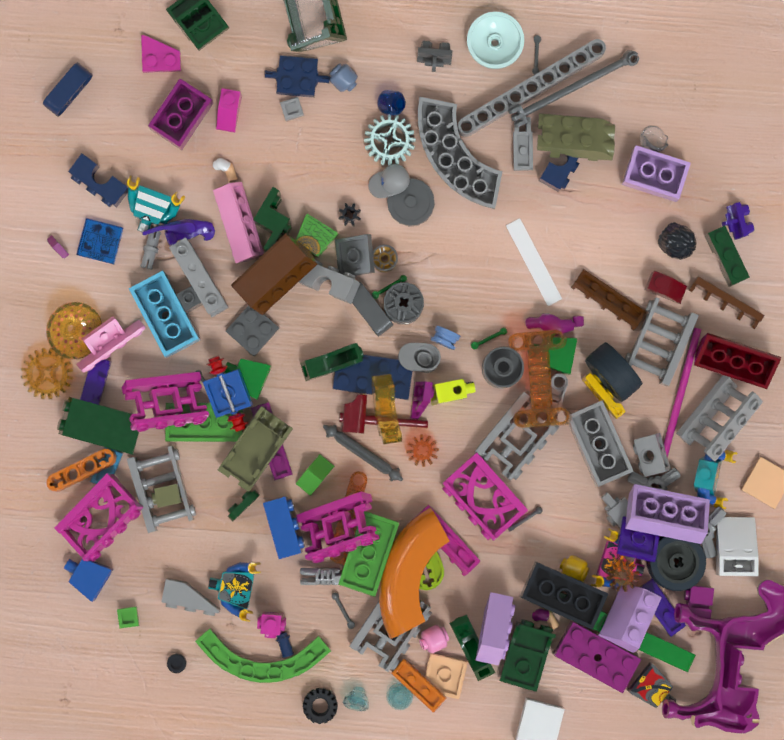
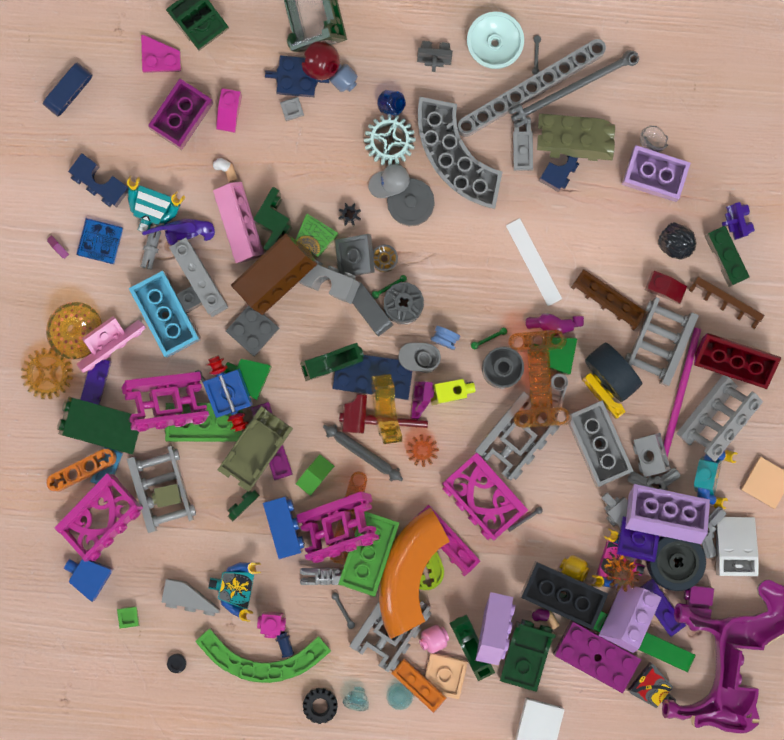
(321, 61): none -> dark red cylinder

